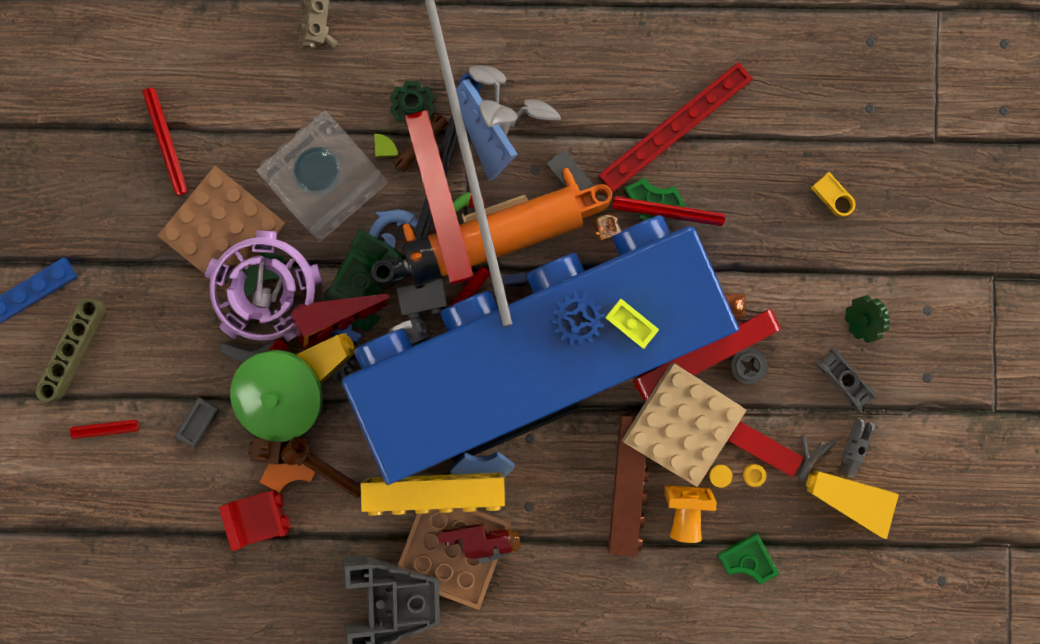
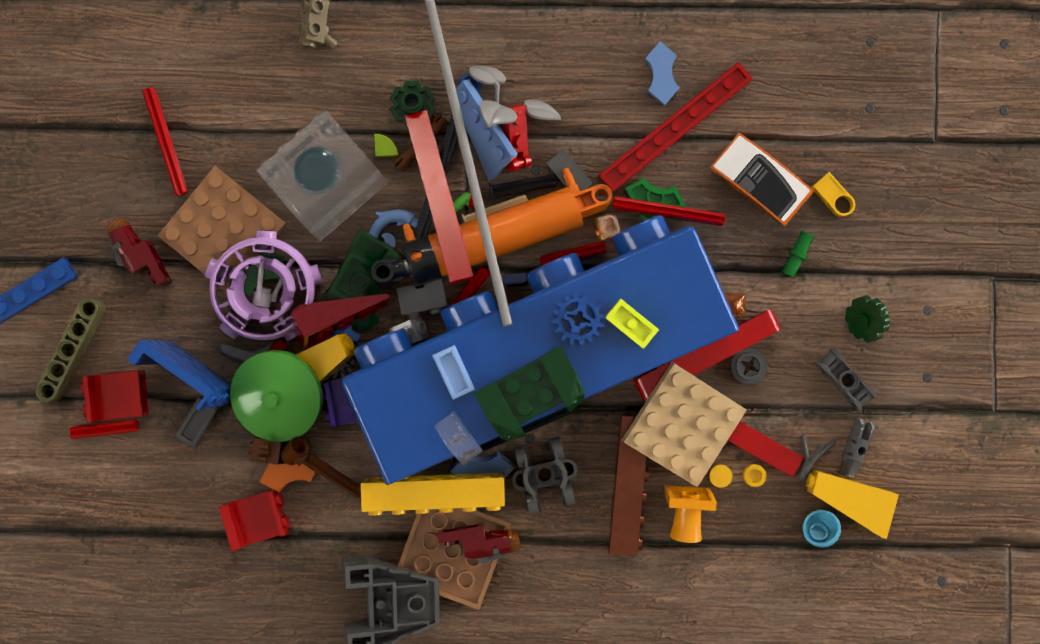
(115, 396): none -> red panel
(134, 255): none -> dark red plate
(186, 367): none -> blue panel
(339, 407): none -> dark purple bracket
(453, 372): none -> light blue tile
(458, 438): none -> clear slope
(517, 136): none -> red plate
(522, 186): none -> black axle
(530, 393): none -> dark green piece
(535, 482): none -> dark grey piece
(582, 252): none -> red axle
(661, 62): none -> medium blue tile
(749, 558): green tile -> none
(762, 179): none -> slope
(797, 254): none -> green pin
(821, 528): none -> medium azure piece

